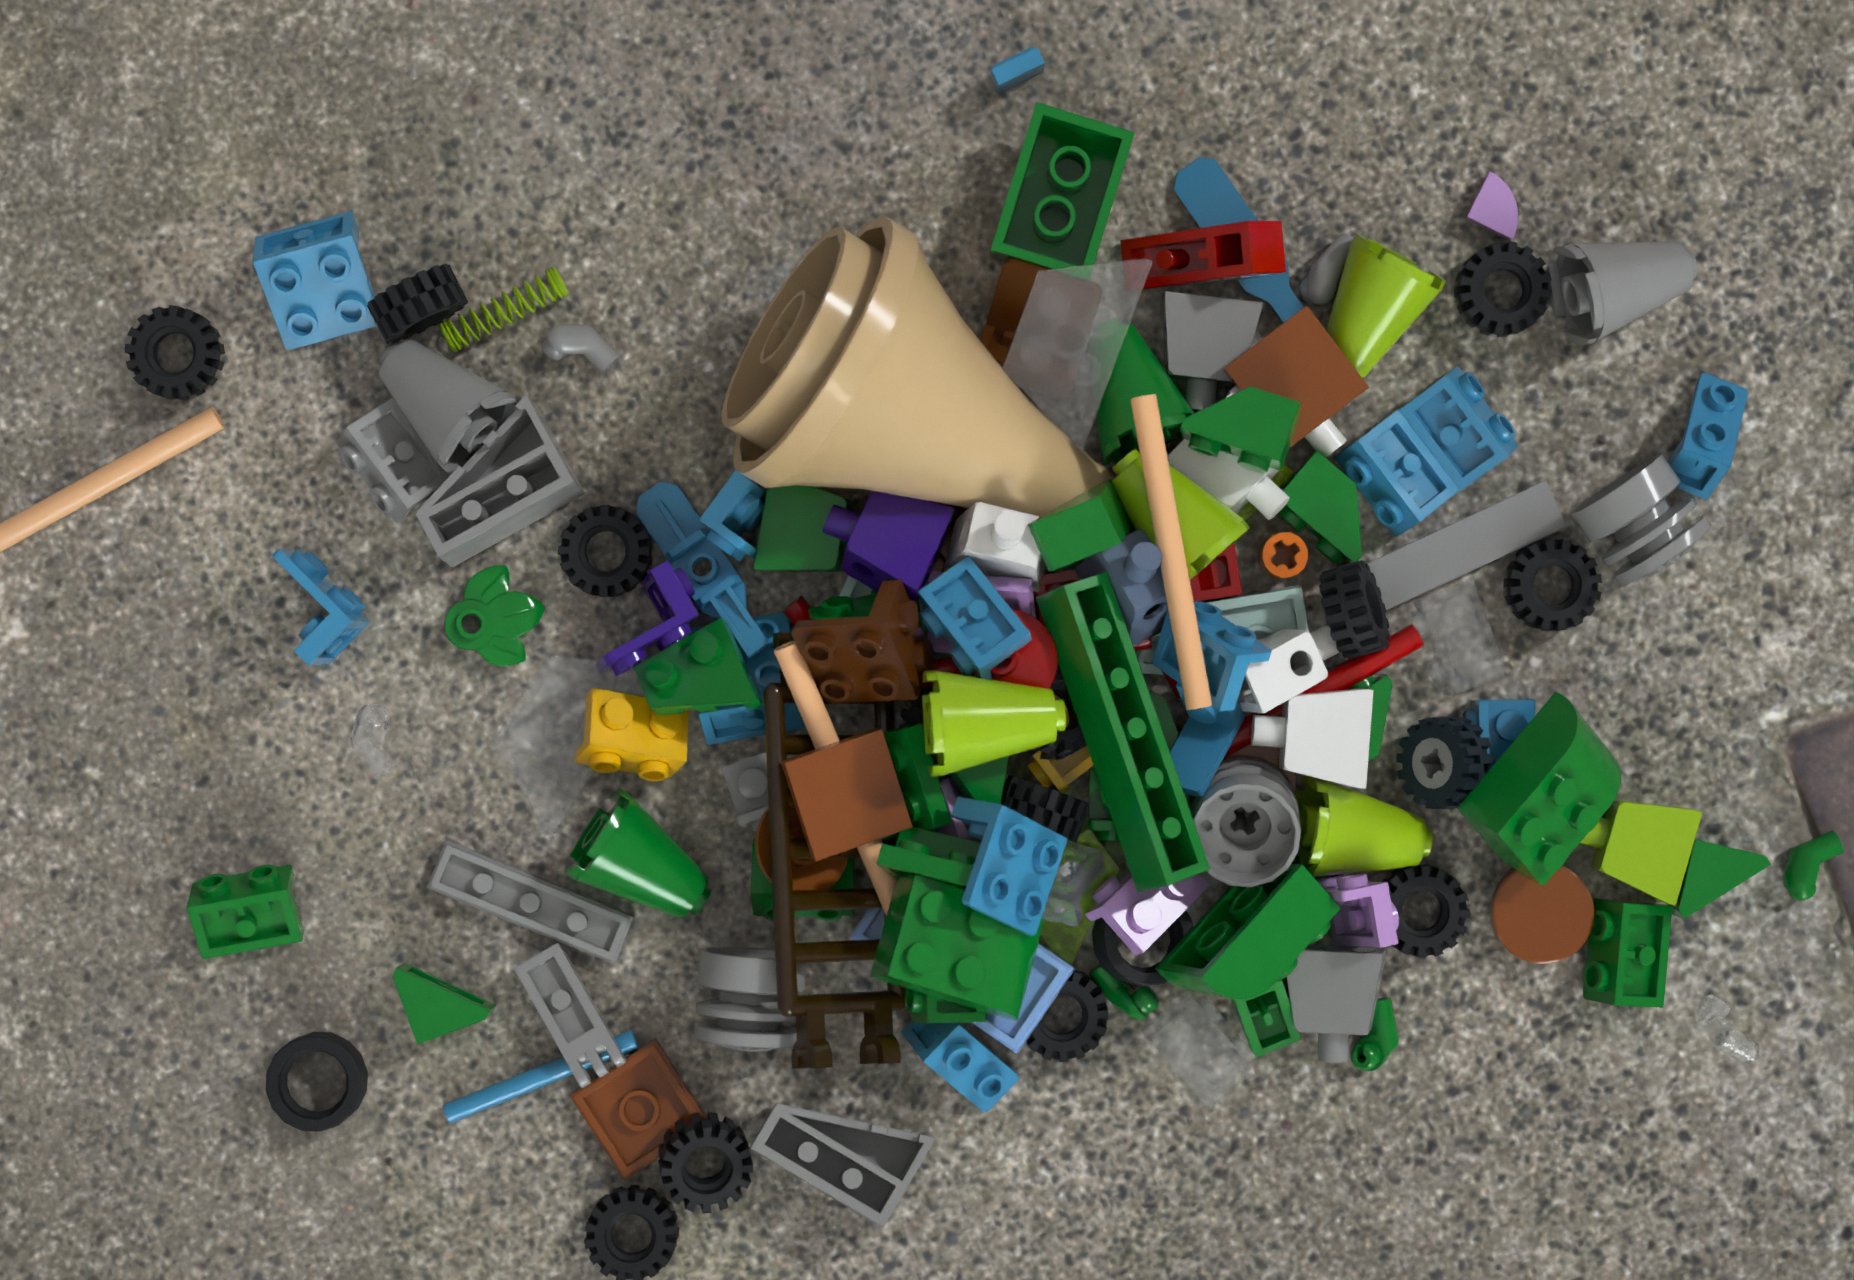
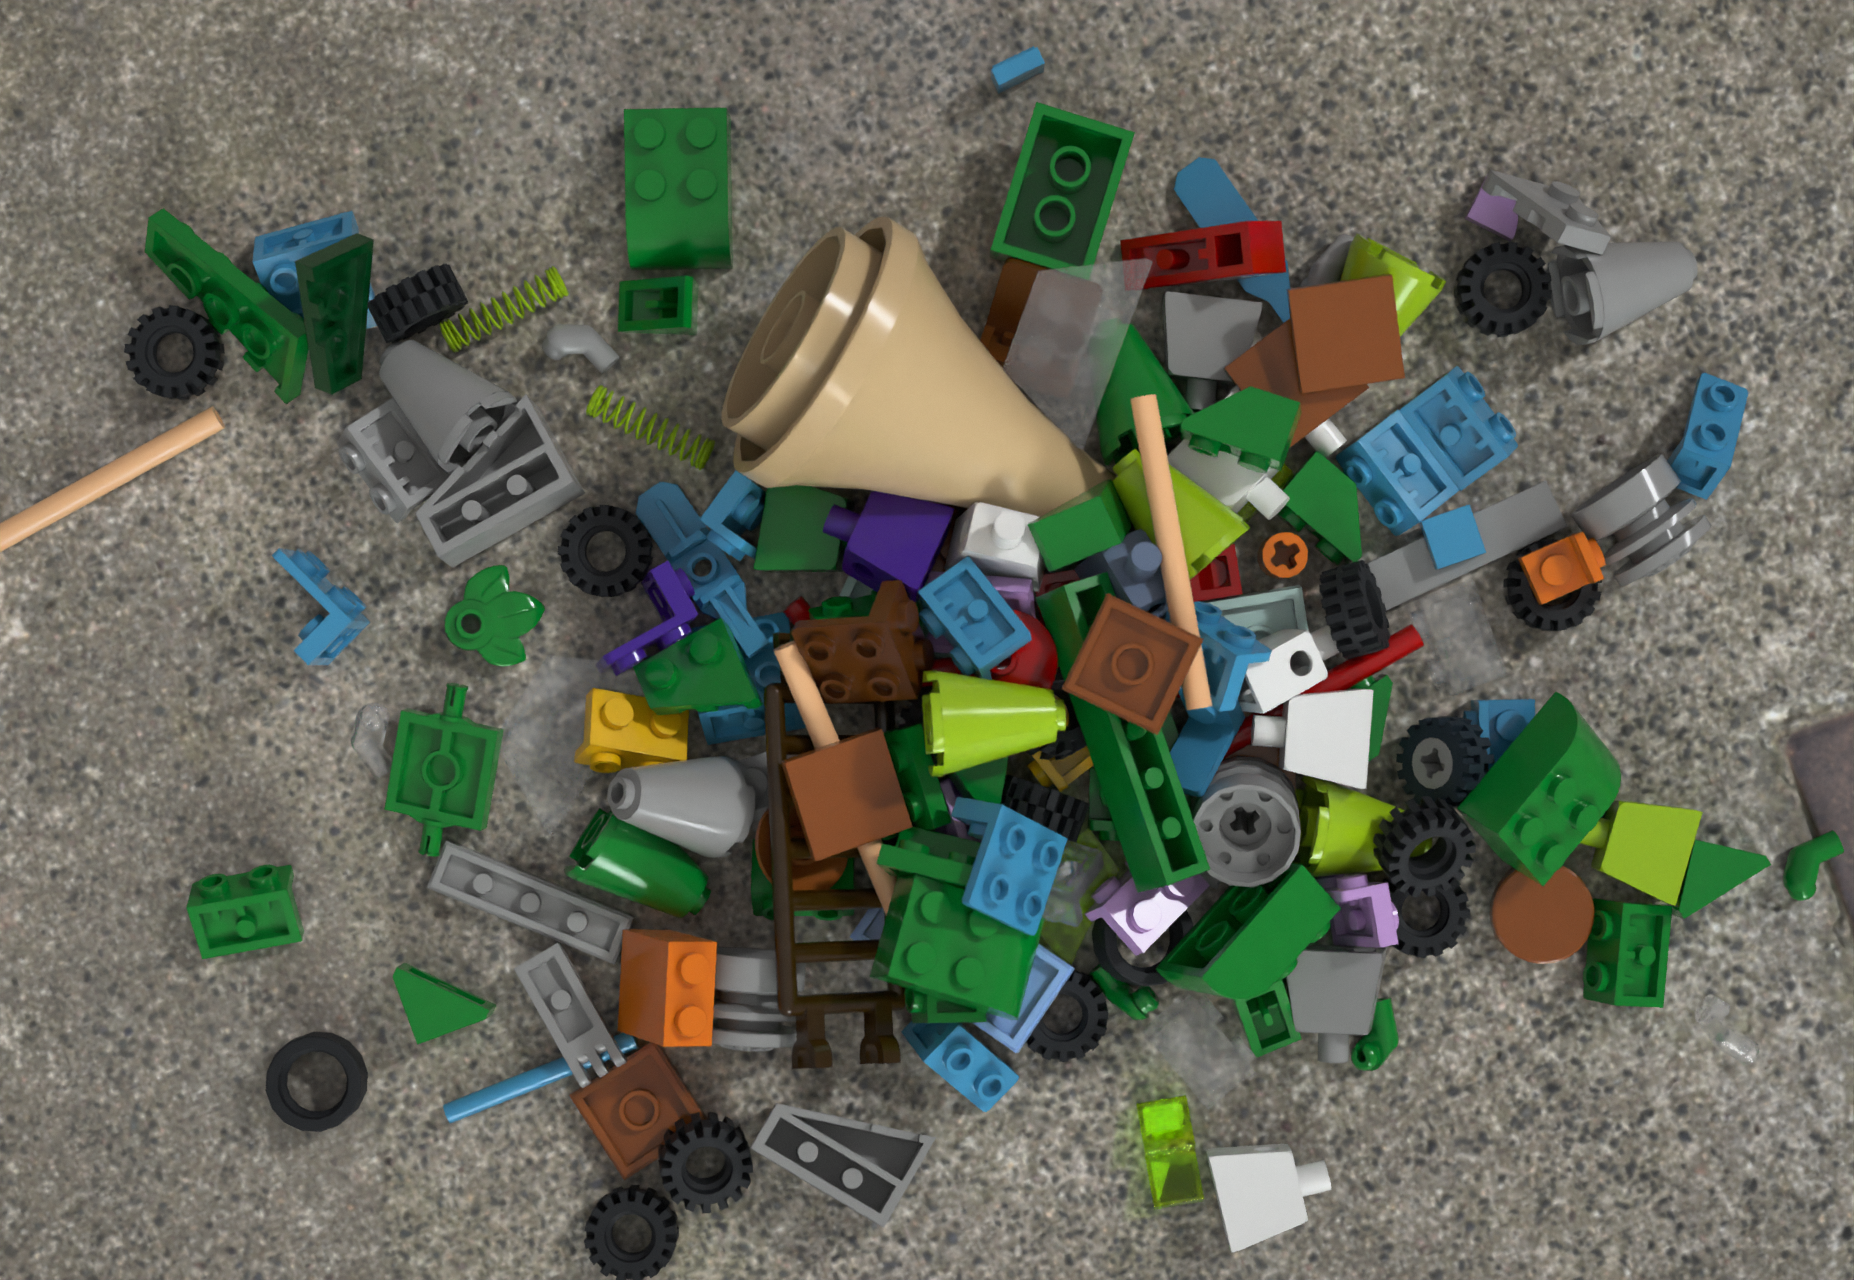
(232, 301): none -> green wing
(335, 309): none -> dark green wing
(443, 769): none -> green plate
(596, 401): none -> lime piece
(659, 305): none -> green slope
(667, 987): none -> orange brick
(678, 188): none -> green brick
(687, 802): none -> light grey cone
(1132, 664): none -> dark orange tile
(1169, 1152): none -> clear neon green slope
(1262, 1190): none -> white torso
(1345, 333): none -> dark orange tile
(1436, 864): none -> black tyre
(1452, 537): none -> dark azure tile
(1552, 209): none -> light grey wing
(1563, 566): none -> orange bracket

